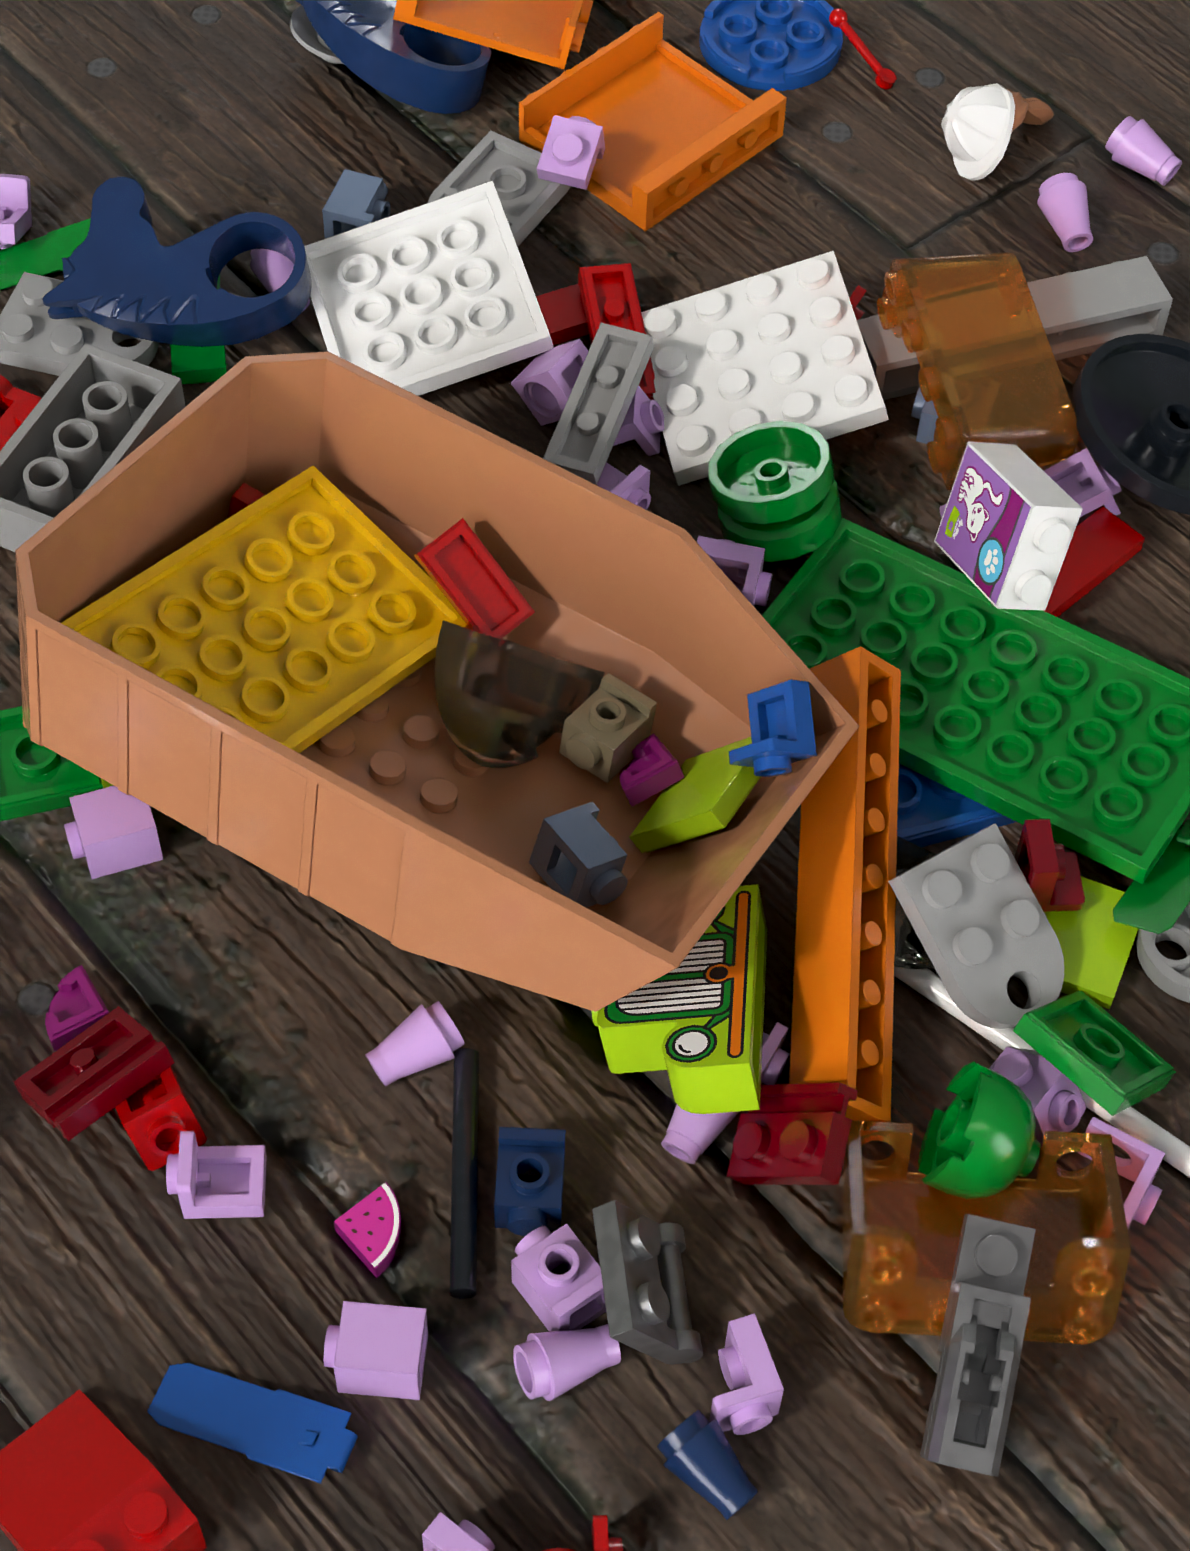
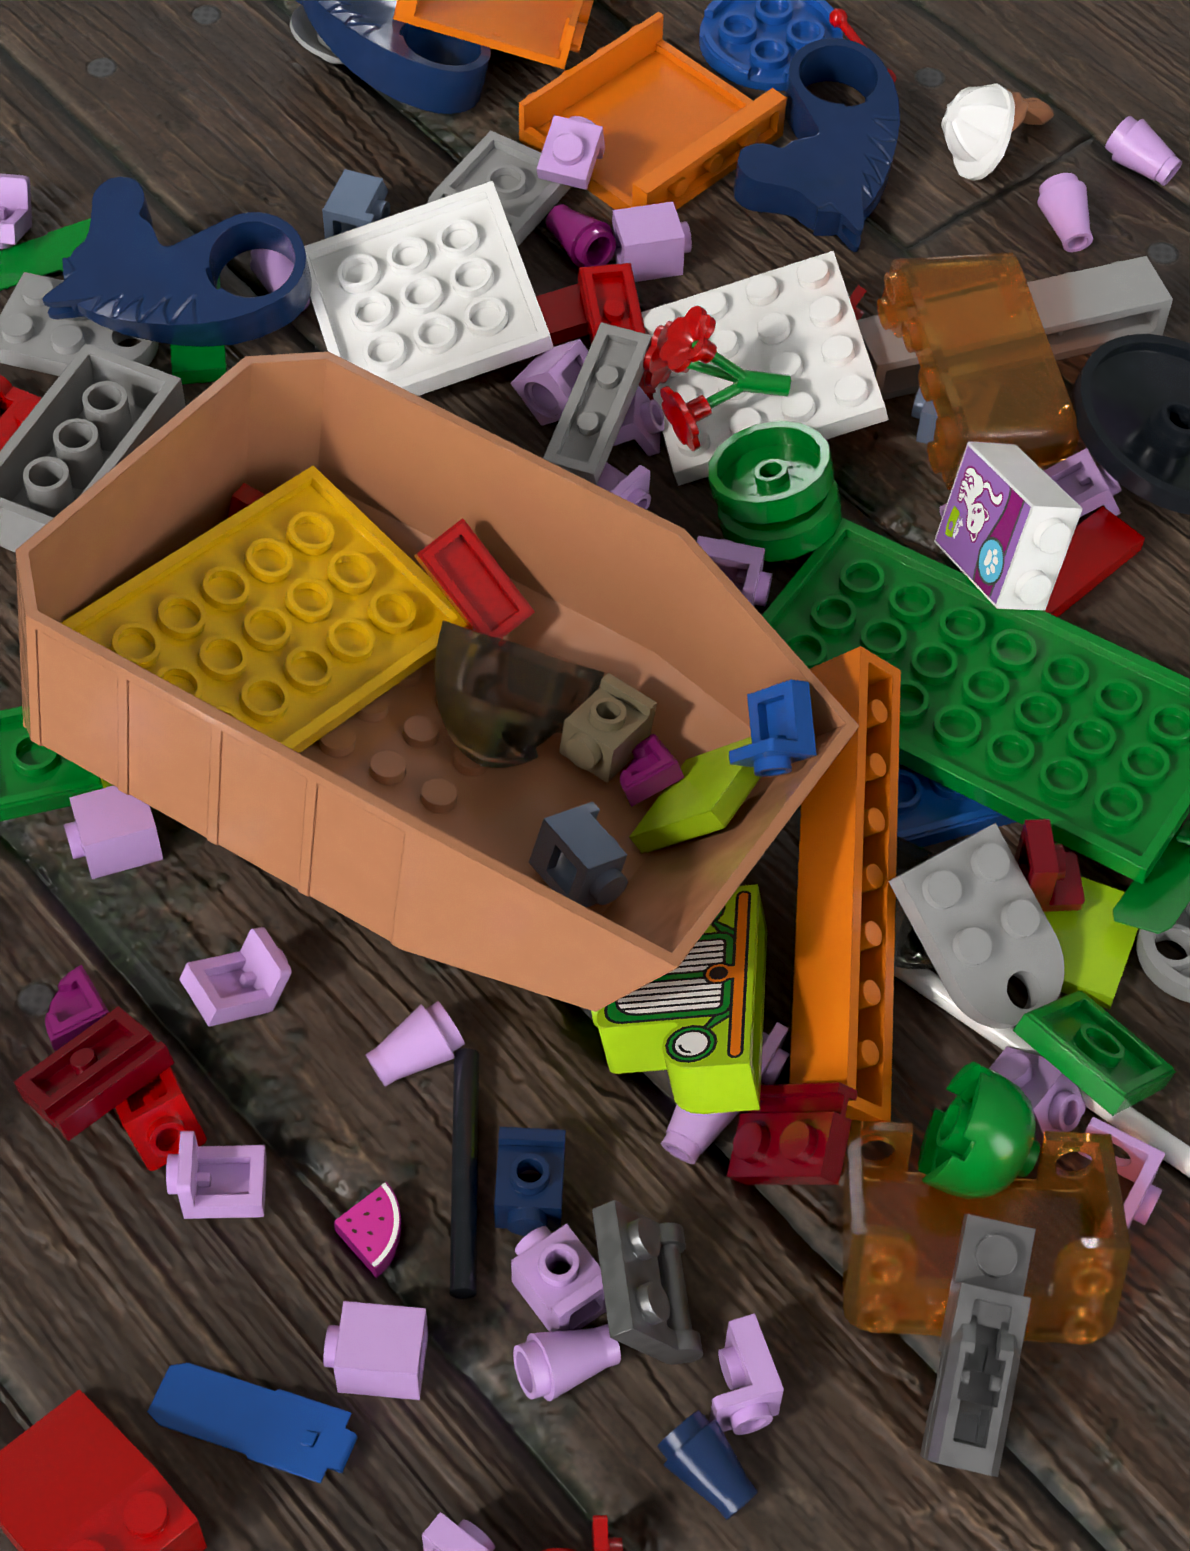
(238, 982): none -> lavender bracket
(582, 237): none -> magenta cone
(651, 240): none -> lavender brick
(686, 346): none -> red plant
(841, 153): none -> dark blue animal

